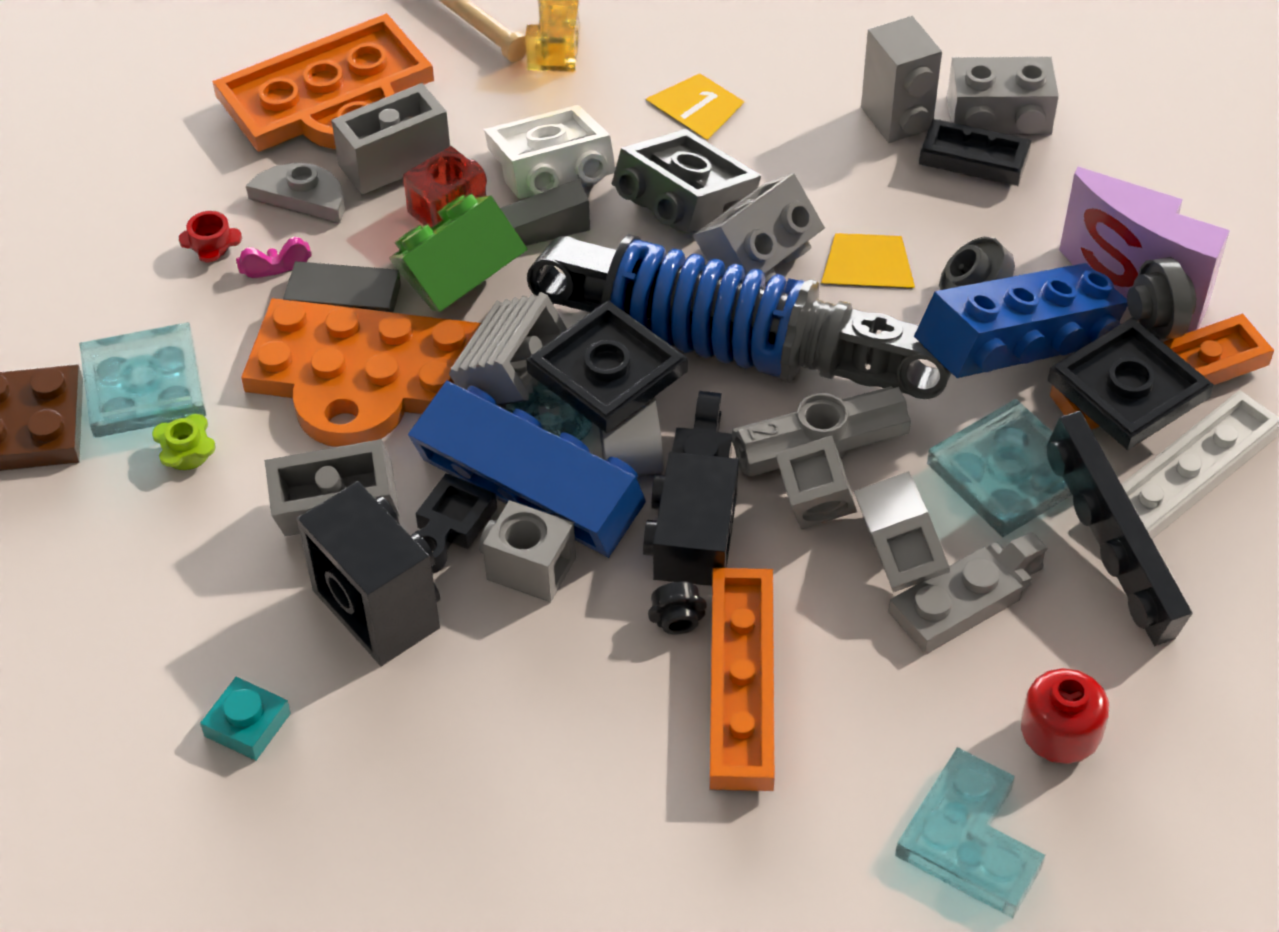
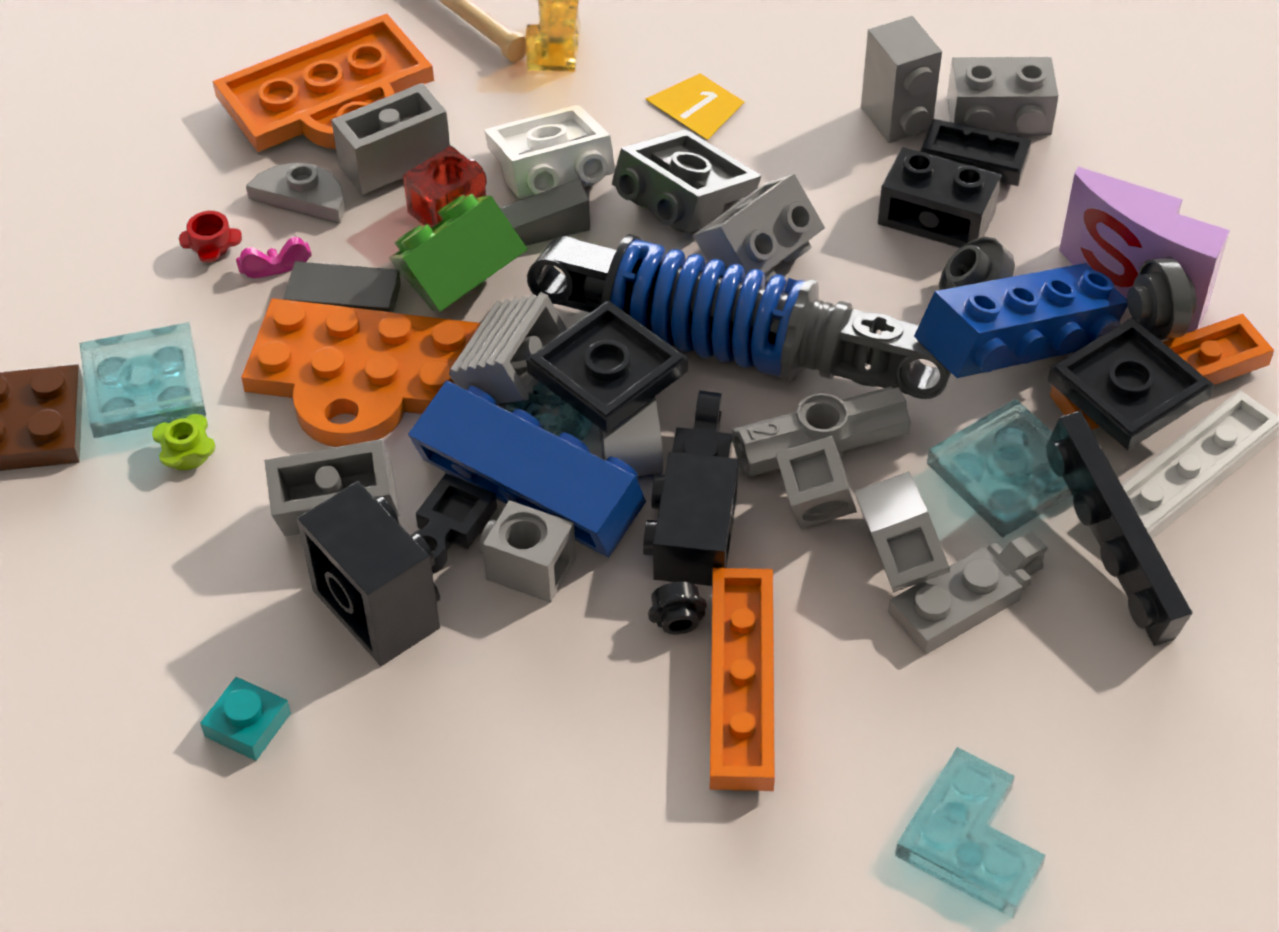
(868, 261): yellow sticker -> none
(938, 198): none -> black brick
(1064, 715): red head -> none

